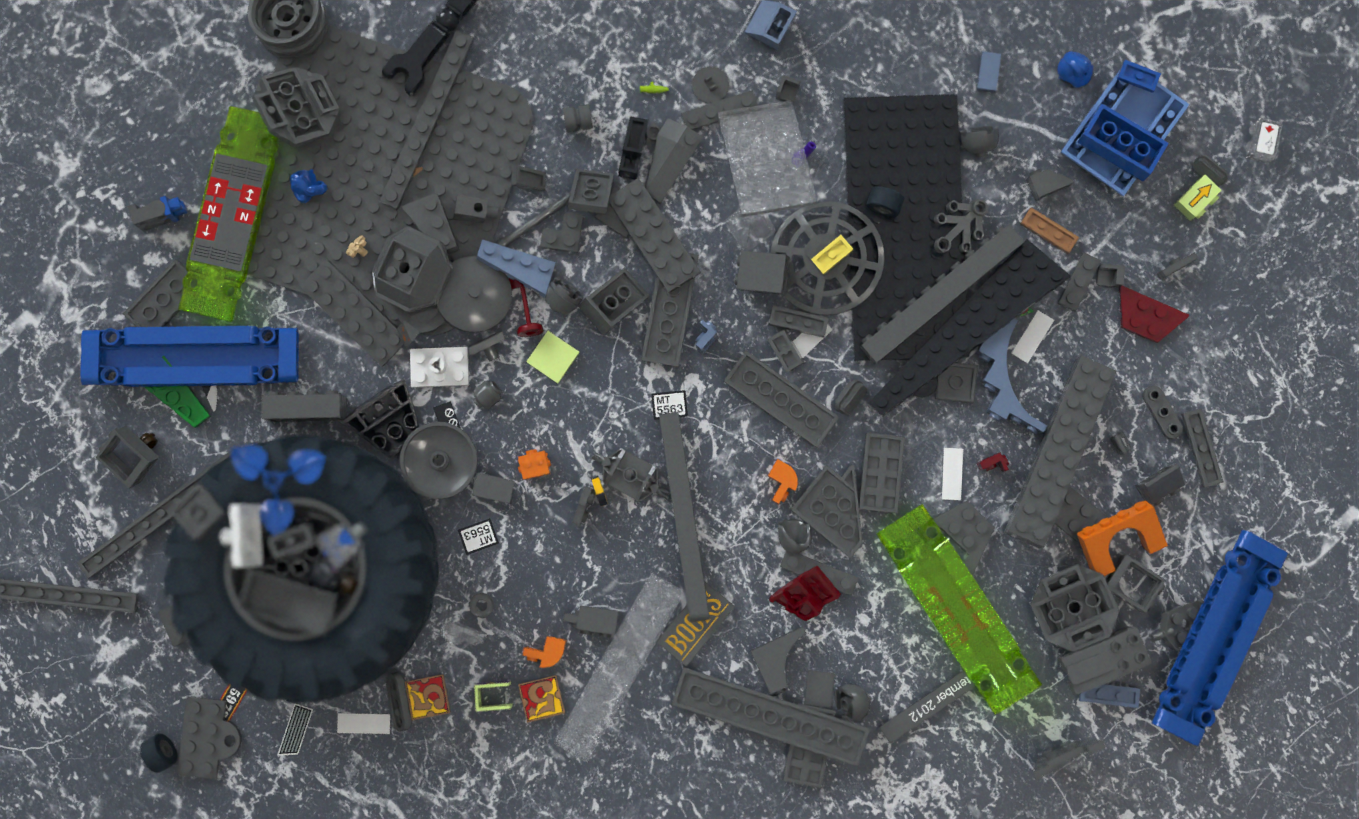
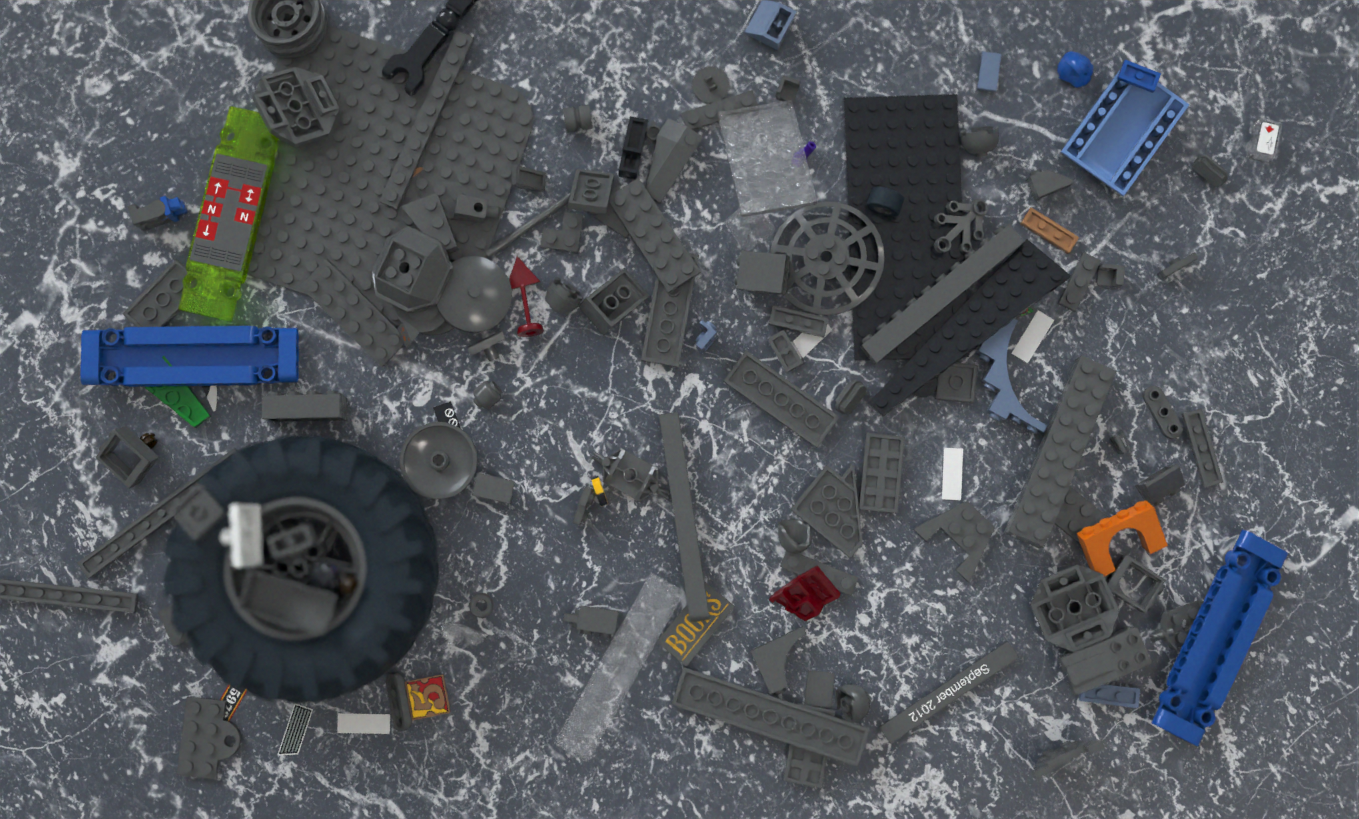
(158, 753): black wheel -> none
(305, 185): blue hair -> none
(306, 467): blue plant -> none
(341, 543): clear torso -> none
(357, 247): tan plant -> none
(385, 419): black wedge -> none
(439, 367): white plate -> none
(478, 536): sticker -> none
(479, 707): yellowish green piece -> none
(525, 268): sand blue wing -> none
(534, 464): orange head -> none
(541, 698): tile -> none
(552, 653): orange brick -> none
(553, 357): yellowish green tile -> none
(653, 88): lime helmet -> none
(669, 402): sticker -> none
(786, 477): orange brick -> none
(832, 254): light yellow plate -> none
(959, 609): clear neon green panel -> none
(990, 462): dark red bracket -> none
(1122, 142): blue brick -> none
(1148, 316): dark red wing -> none
(1198, 197): yellowish green brick -> none

